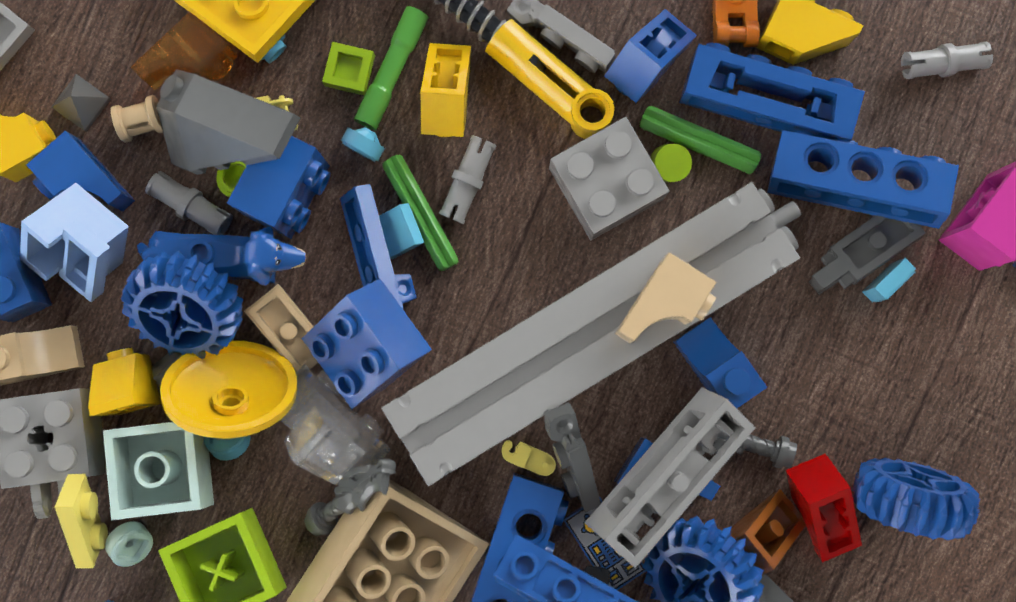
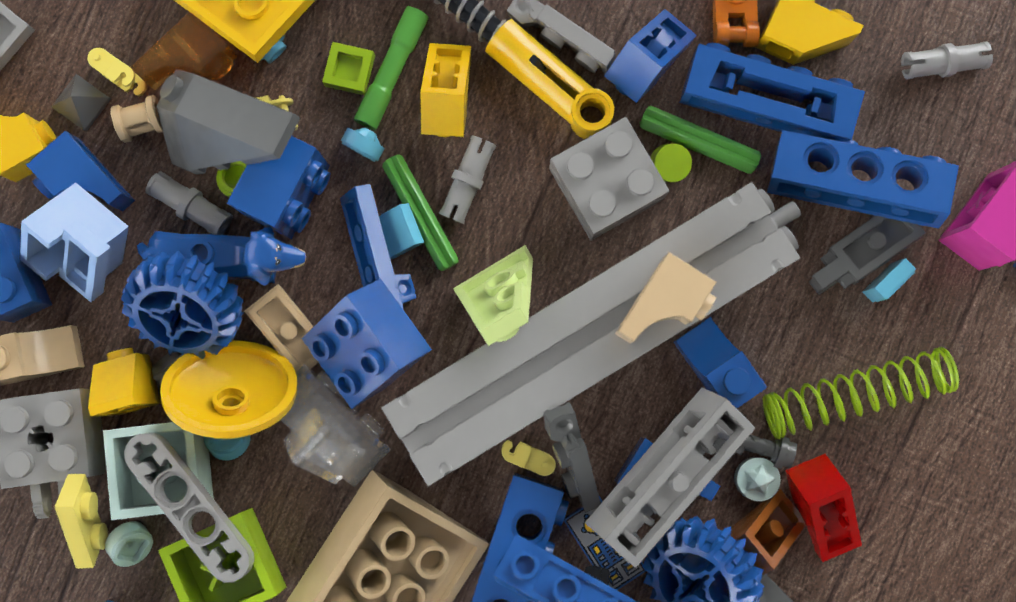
(116, 71): none -> light yellow piece
(195, 501): none -> light grey beam
(353, 492): dark grey piece -> none
(499, 296): none -> yellowish green wing
(757, 479): none -> light aqua tile
(777, 423): none -> lime piece
(916, 498): blue gear -> none

